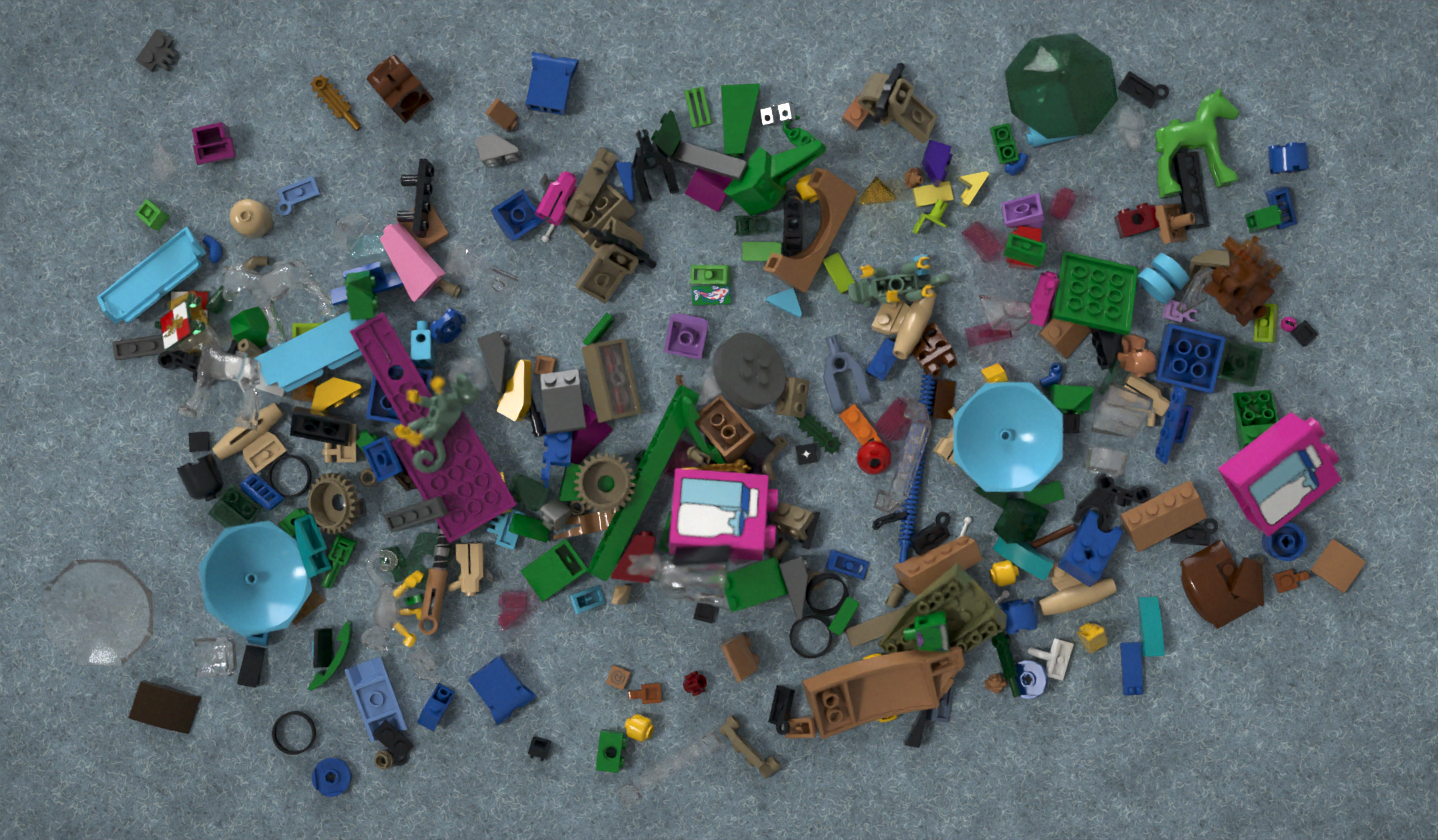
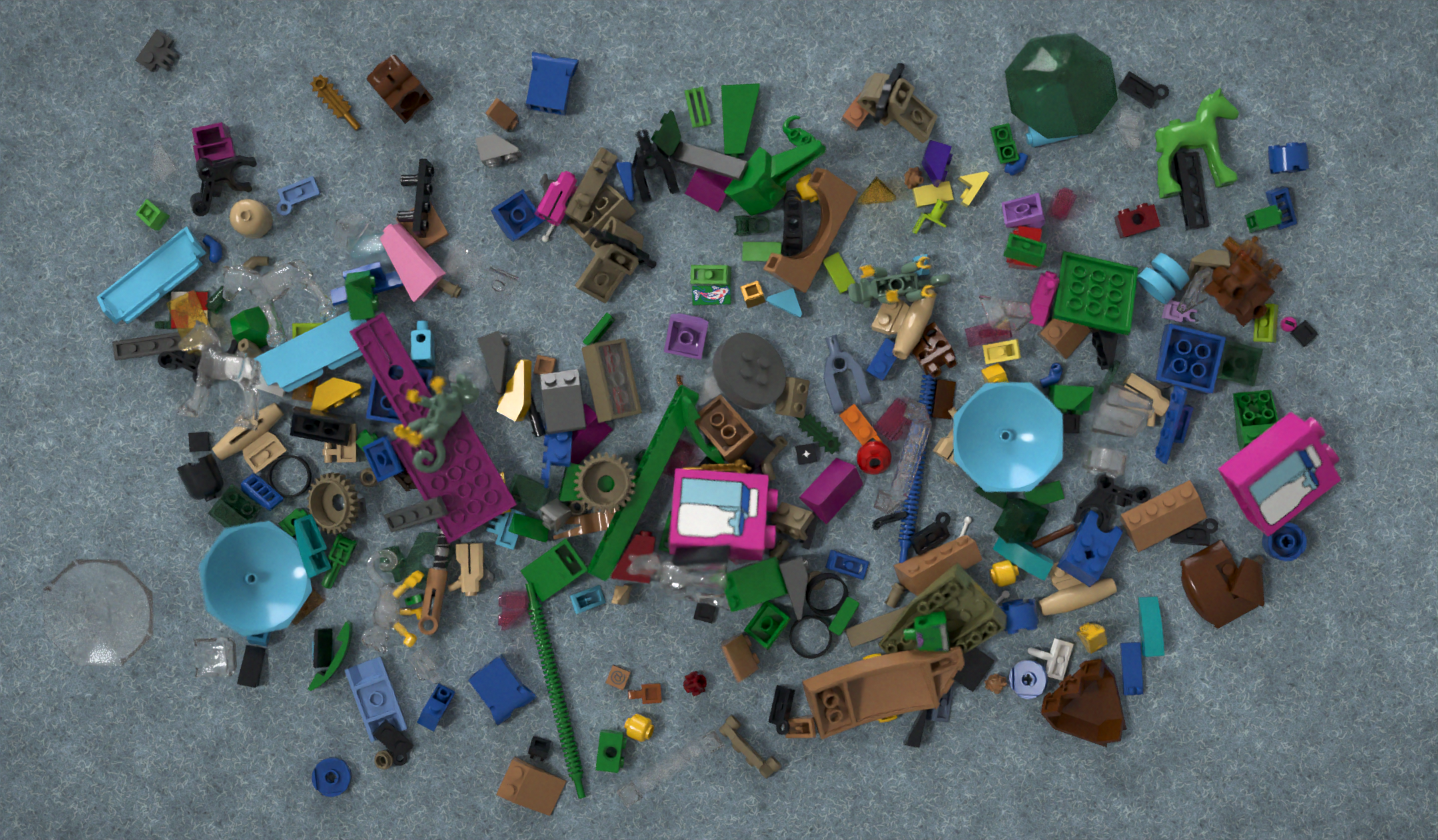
(164, 707): dark brown slope -> none
(178, 323): flag -> none
(213, 179): none -> black piece
(280, 747): black tyre -> none
(447, 327): blue plate -> none
(531, 787): none -> medium nougat slope
(576, 774): none -> green hose
(695, 454): dark tan pin -> none
(752, 294): none -> pearl gold slope
(767, 624): none -> green slope
(770, 111): flat silver piece -> none
(832, 489): none -> magenta slope
(974, 669): none -> black slope
(982, 241): clear pink slope -> none
(1001, 351): none -> light yellow slope
(1002, 643): dark green piece -> none
(1087, 705): none -> reddish brown panel
(1134, 357): nougat head -> none
(1173, 223): medium nougat plate -> none
(1287, 580): dark orange plate -> none
(1338, 566): medium nougat slope -> none

